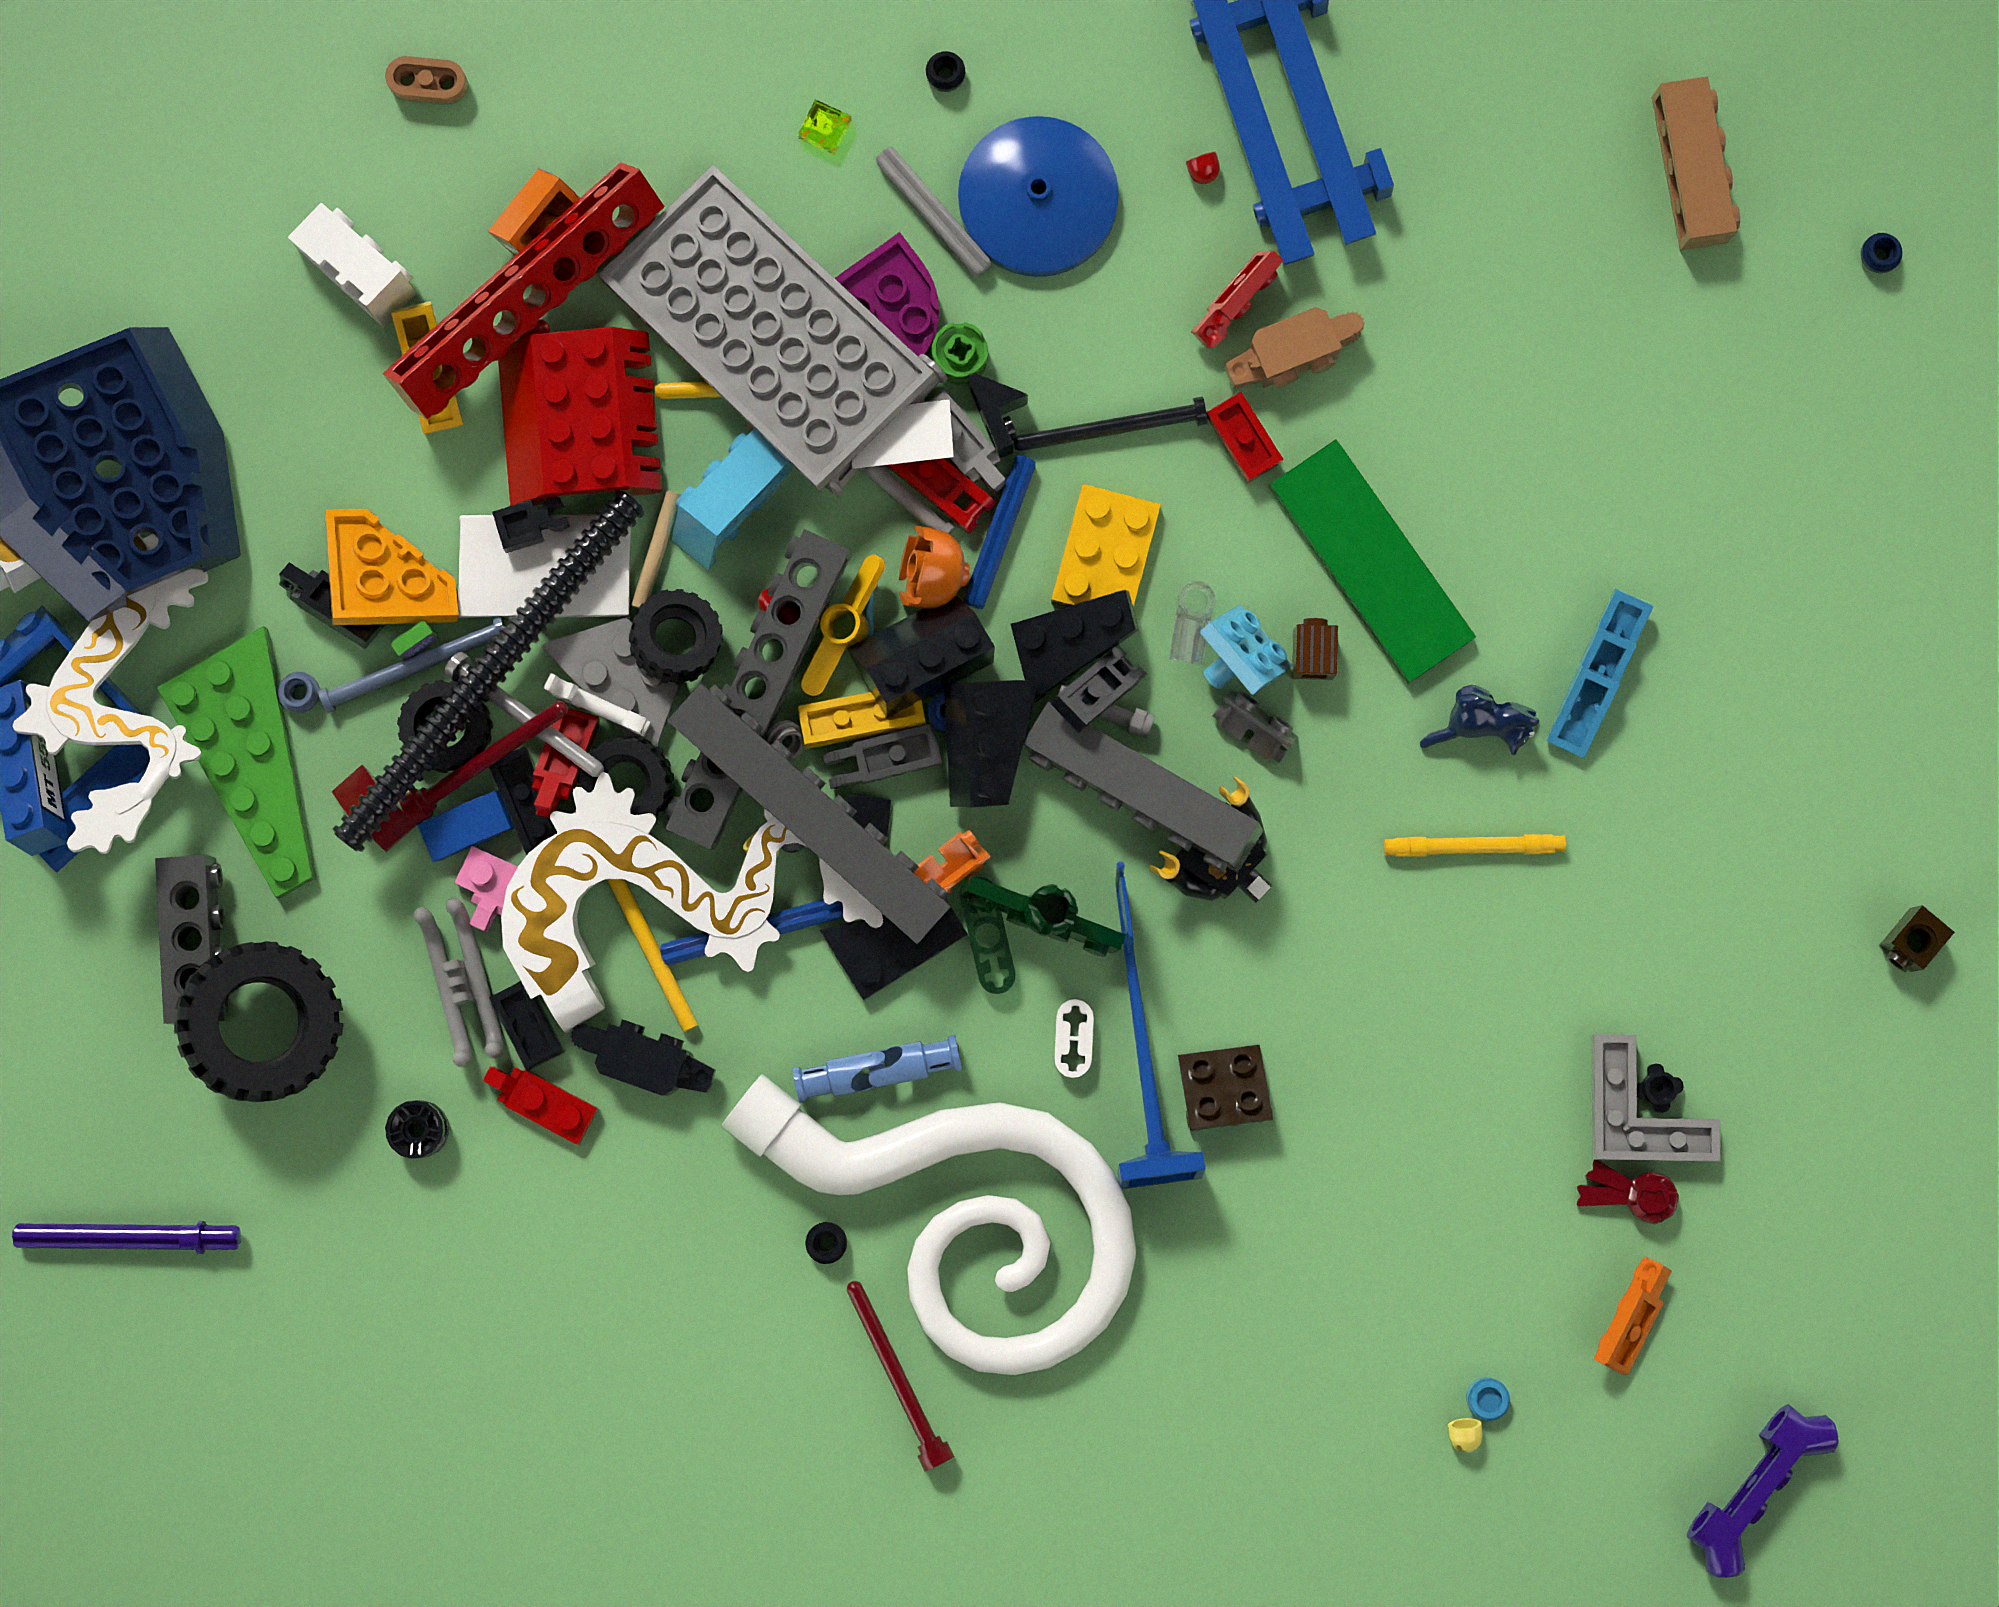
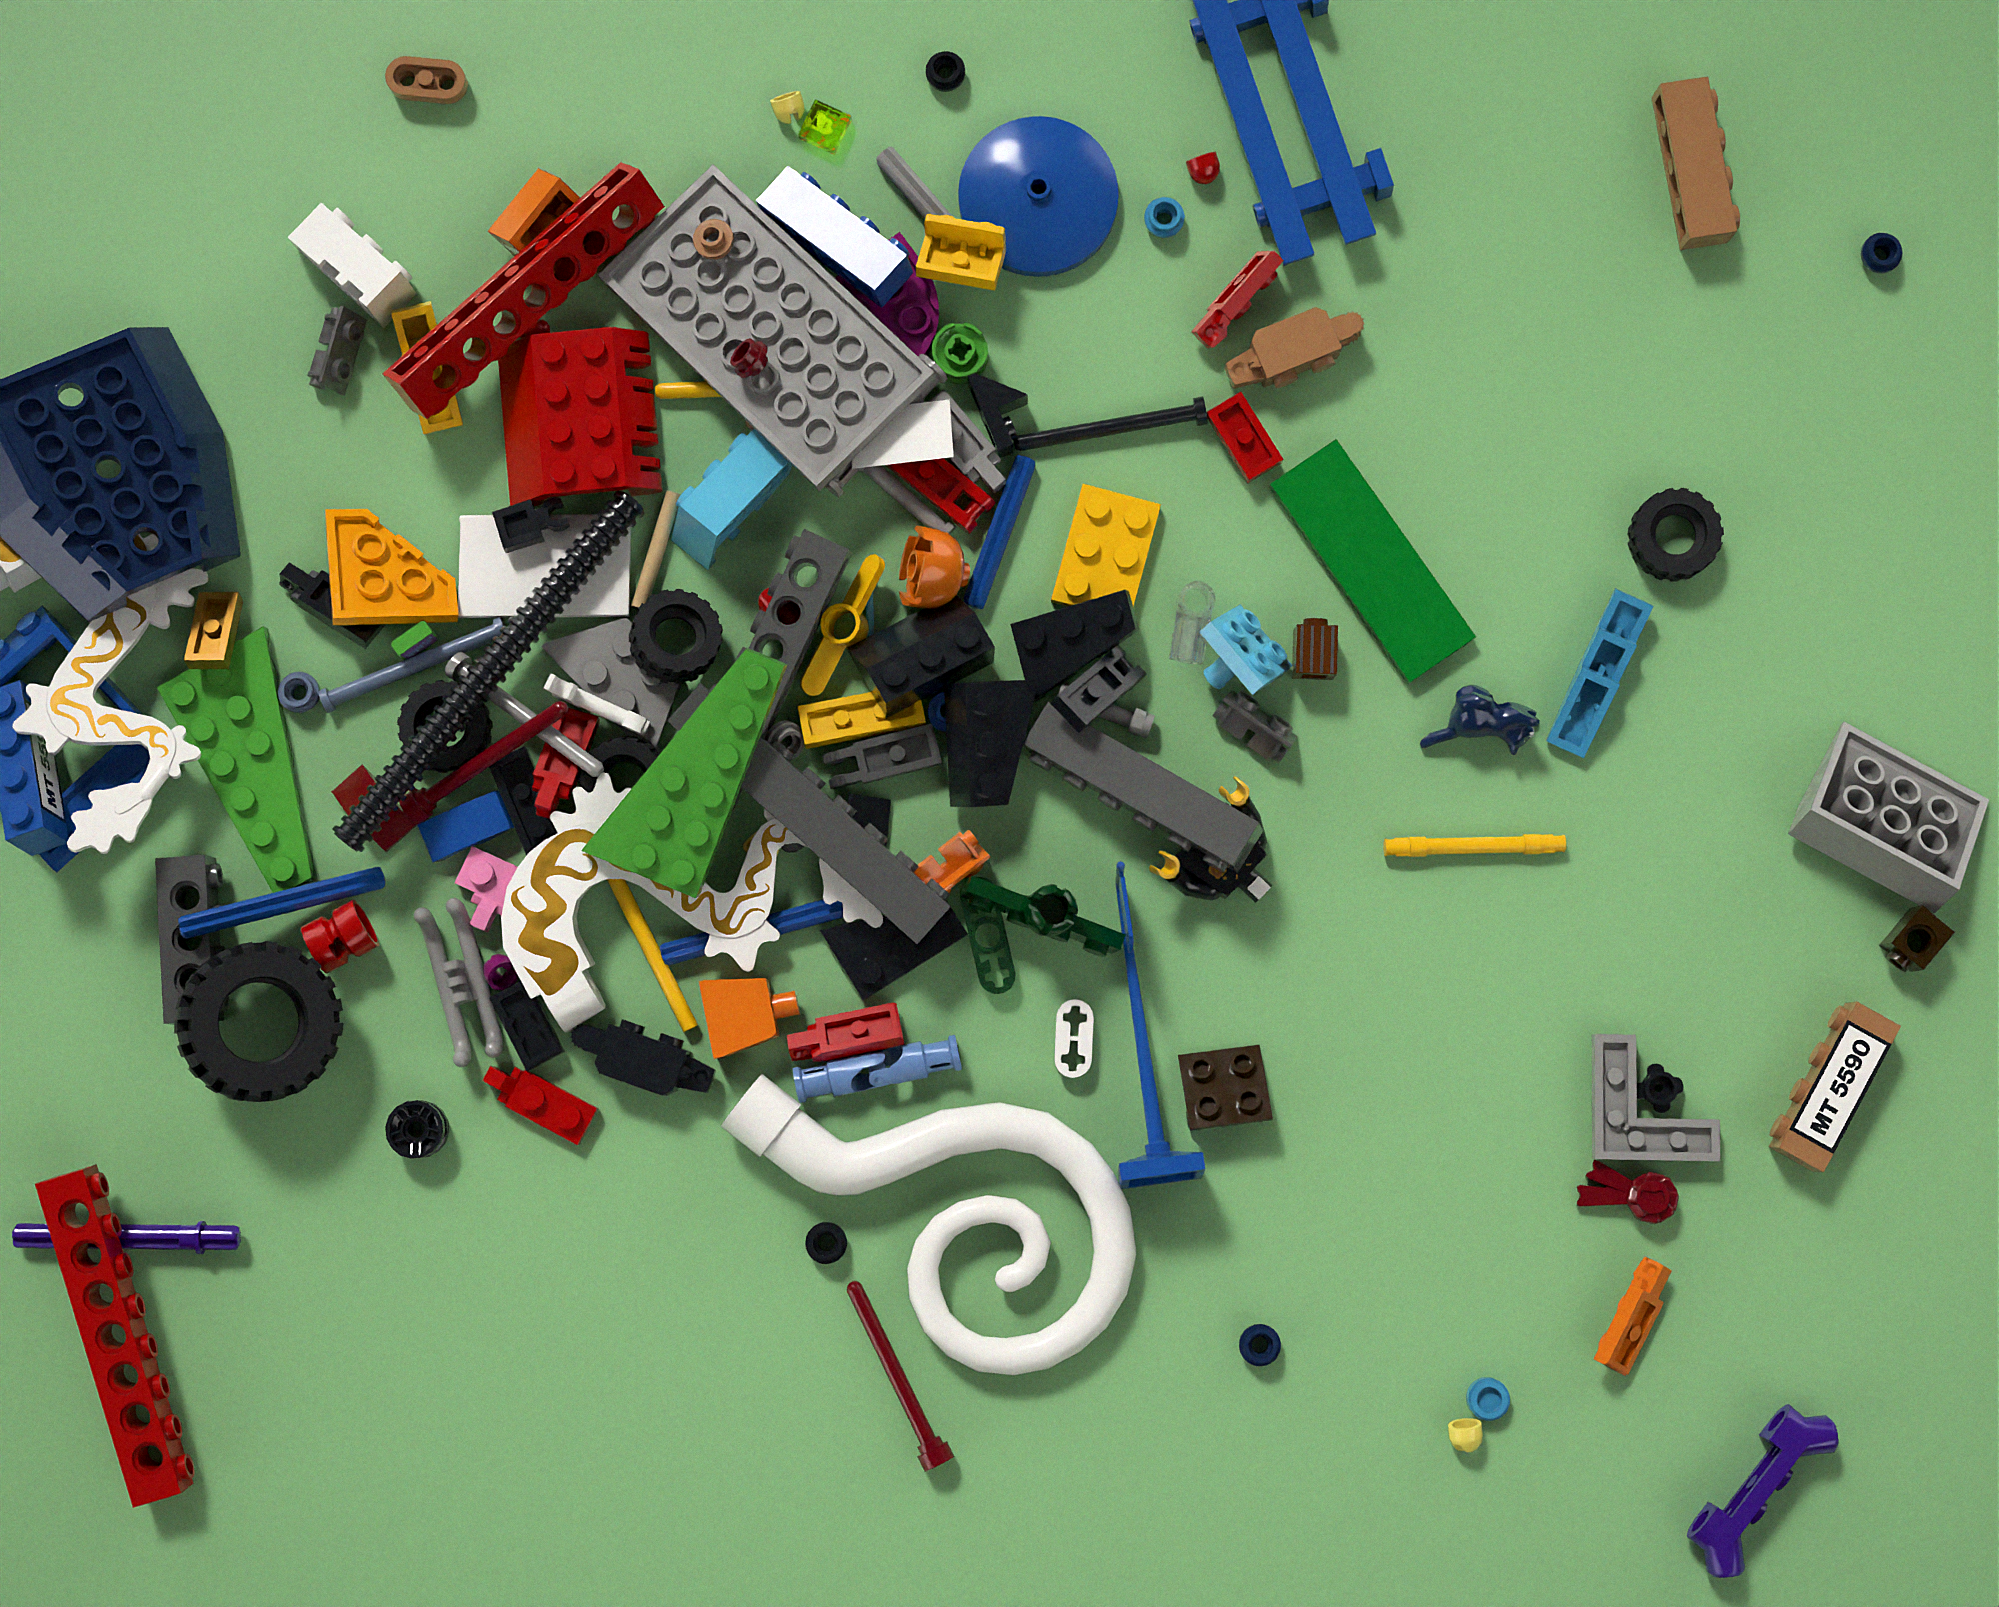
(119, 1397): none -> red brick
(213, 630): none -> pearl gold plate
(281, 902): none -> blue axle
(340, 936): none -> red wheel
(343, 333): none -> flat silver hinge
(494, 977): none -> magenta hinge
(685, 798): none -> bright green wing
(718, 248): none -> medium nougat plate
(743, 1013): none -> orange torso
(749, 358): none -> dark red plate
(788, 104): none -> light yellow hinge
(836, 236): none -> brick
(848, 1034): none -> red hinge
(961, 252): none -> yellow bracket
(1167, 206): none -> dark azure plate
(1269, 1354): none -> dark blue plate
(1684, 504): none -> black tyre
(1834, 1085): none -> brick
(1890, 818): none -> light grey slope

